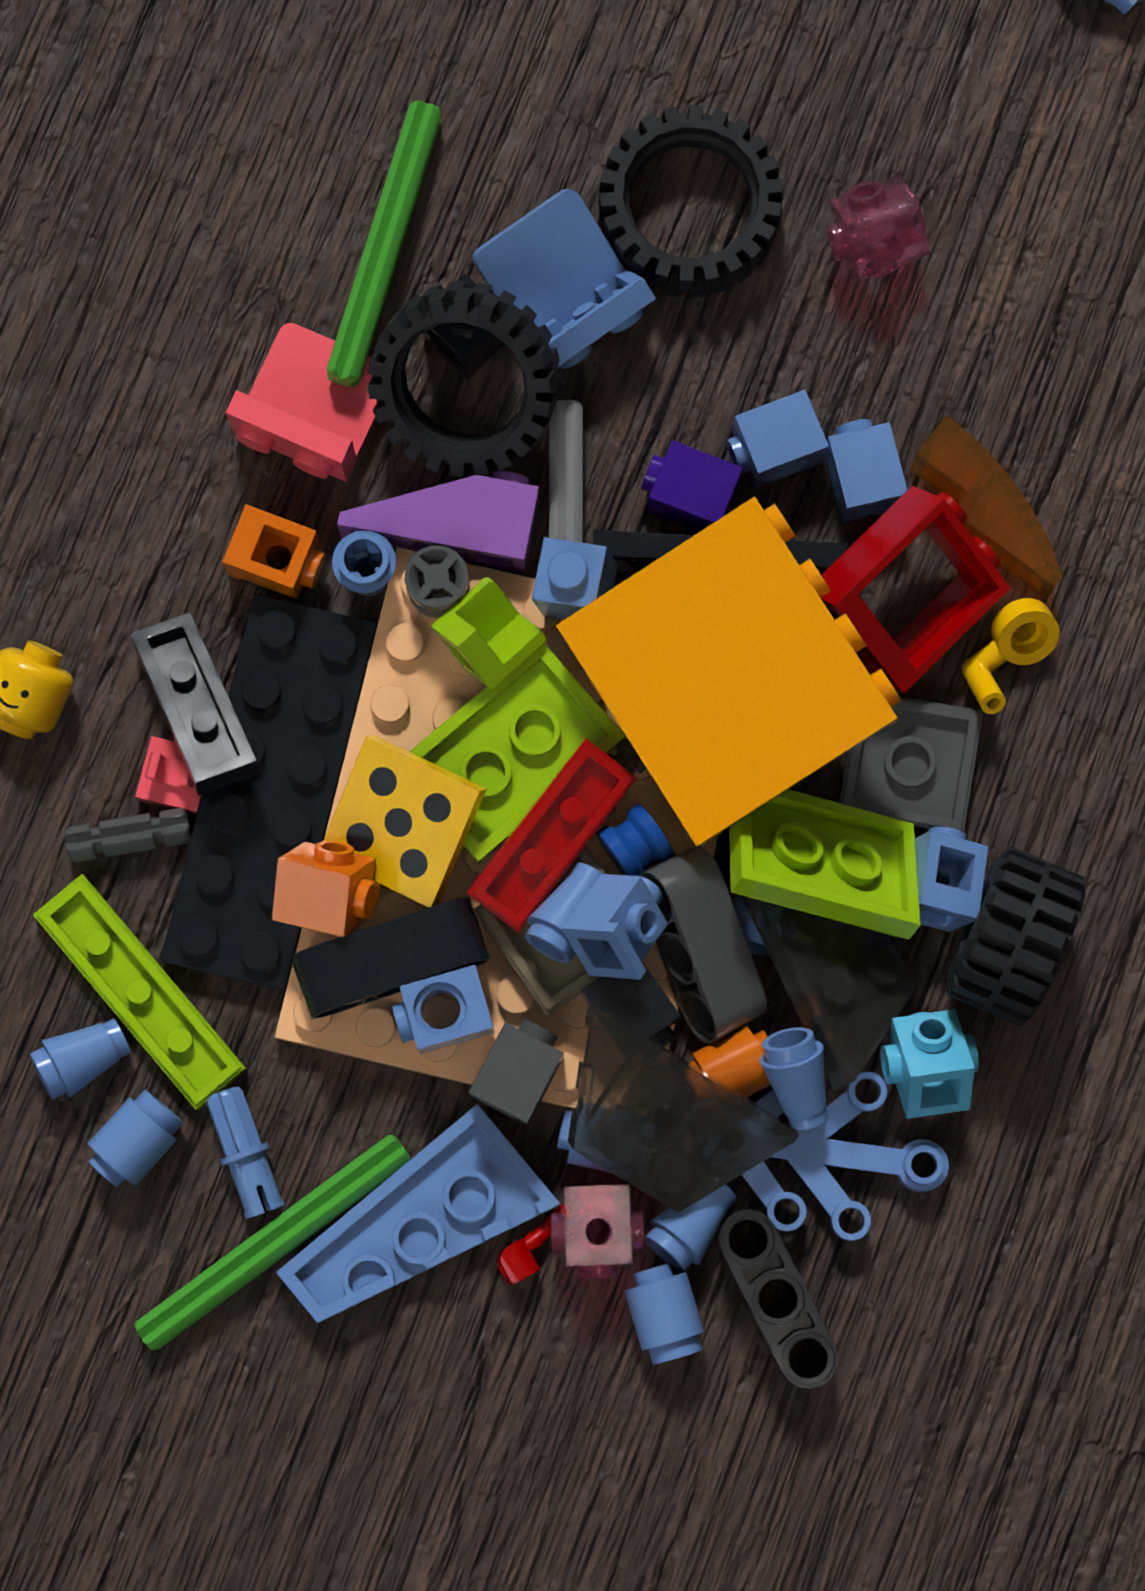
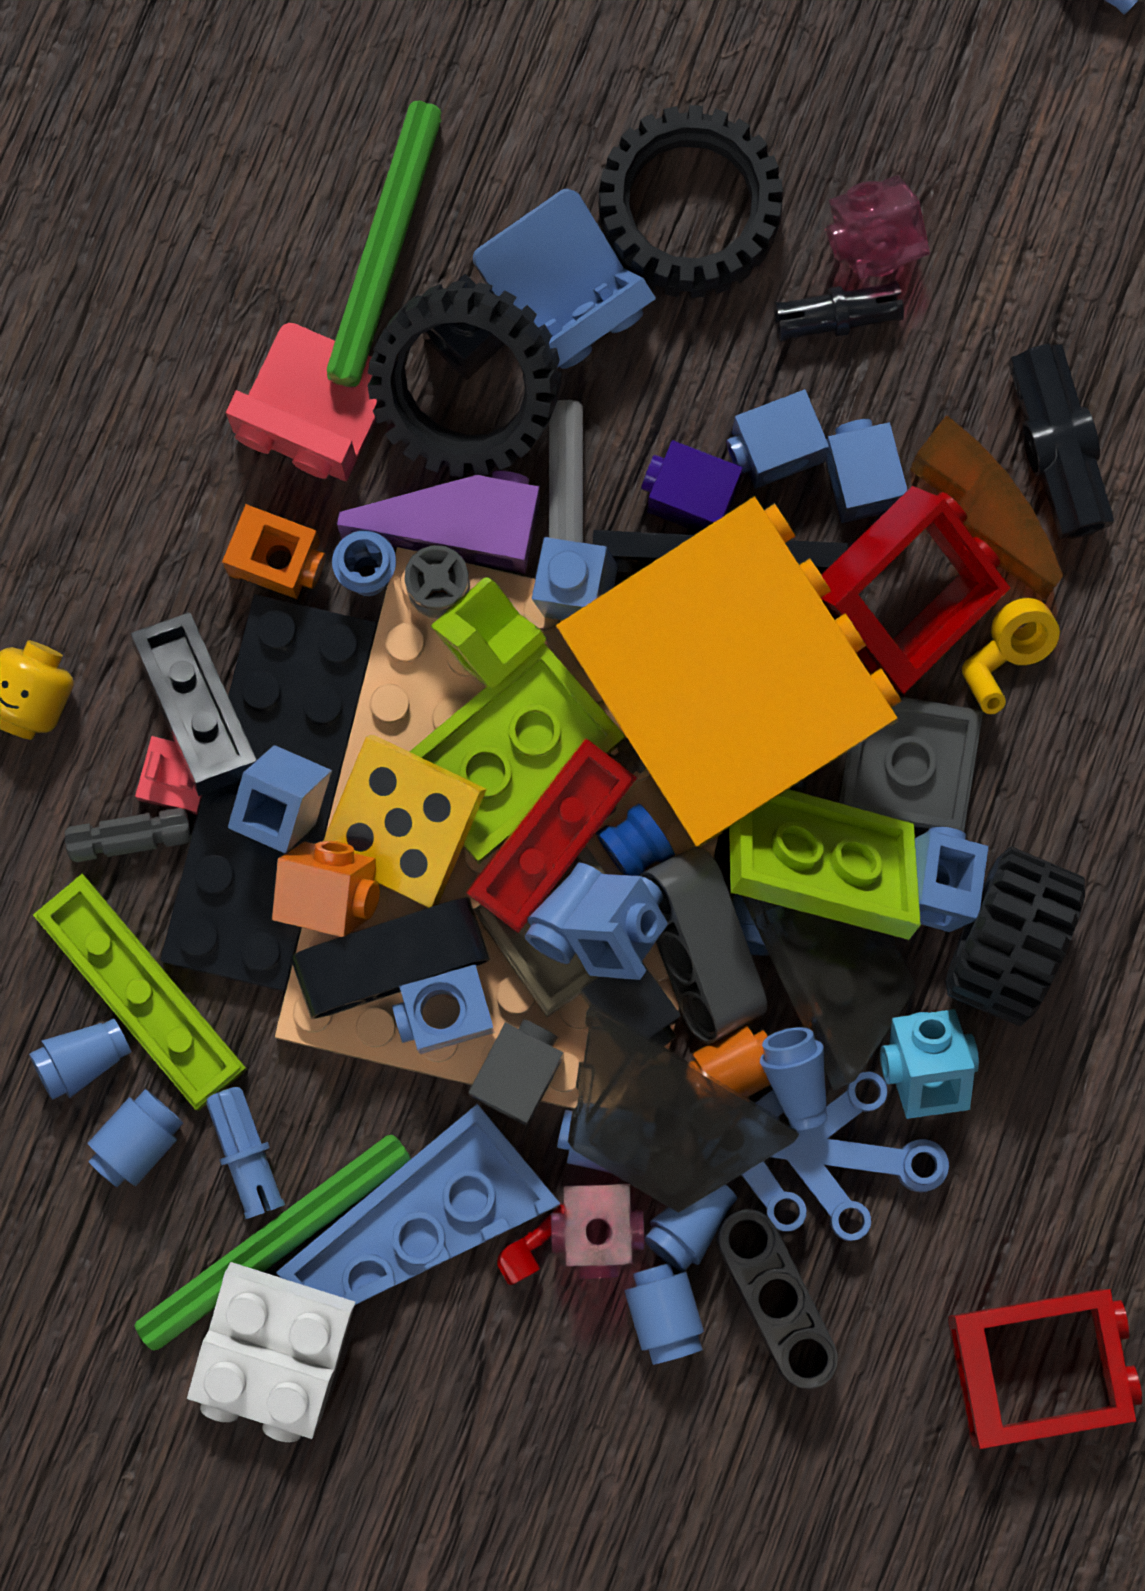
(270, 1353): none -> white plate
(279, 799): none -> medium blue brick
(838, 311): none -> black pin
(978, 1381): none -> red window
(1061, 441): none -> black piece

